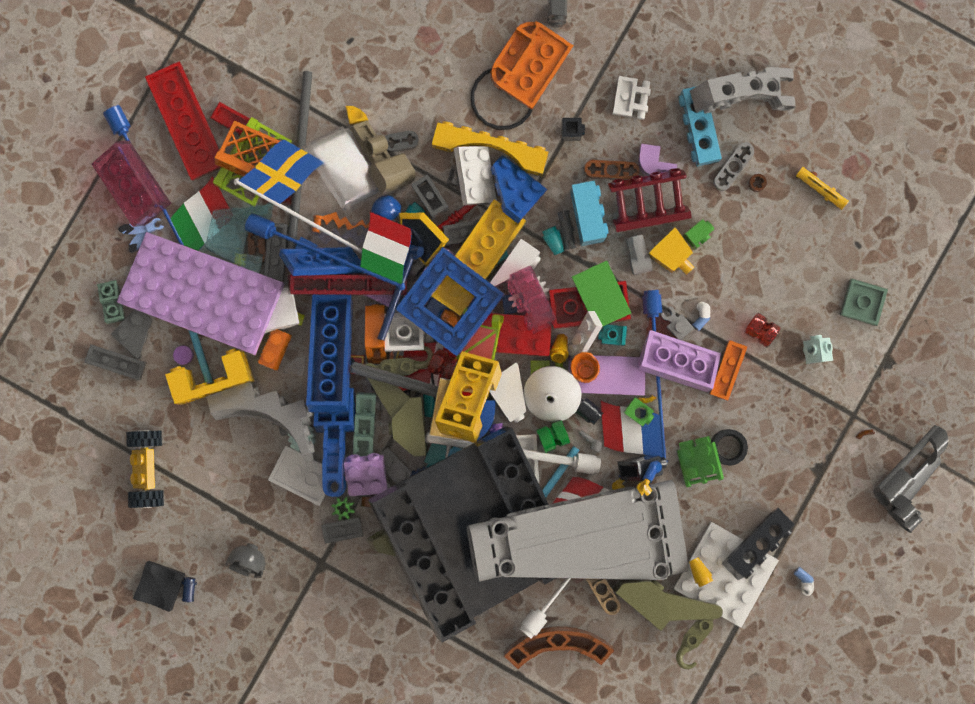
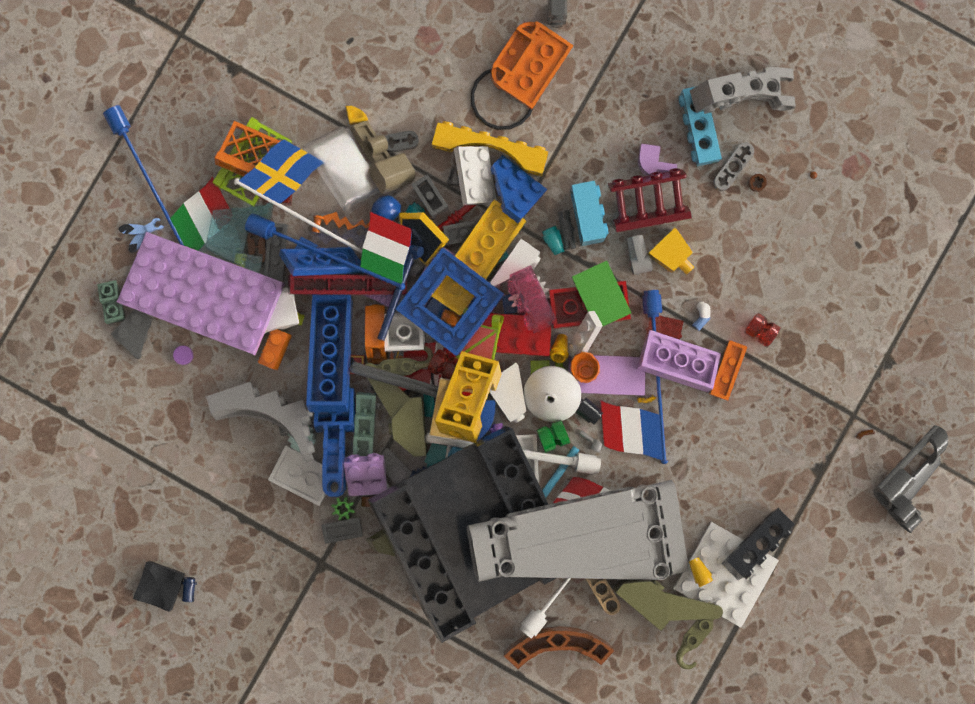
(115, 362): dark grey plate -> none
(131, 183): clear pink brick -> none
(143, 469): plate -> none
(184, 119): red plate -> none
(185, 389): yellow plate -> none
(201, 357): medium azure bar -> none
(226, 116): red tile -> none
(246, 560): dark grey cylinder -> none
(301, 141): dark grey piece -> none
(572, 129): black brick -> none
(597, 163): dark orange beam -> none
(620, 338): teal brick -> none
(625, 97): white plate -> none
(630, 411): bright green brick -> none
(640, 469): black torso -> none
(678, 325): light grey plate -> none
(699, 233): bright green brick -> none
(699, 461): bright green plate -> none
(743, 446): black tyre -> none
(805, 176): yellow pin -> none
(807, 581): arm -> none
(817, 349): light aqua brick -> none
(863, 302): sand green tile -> none

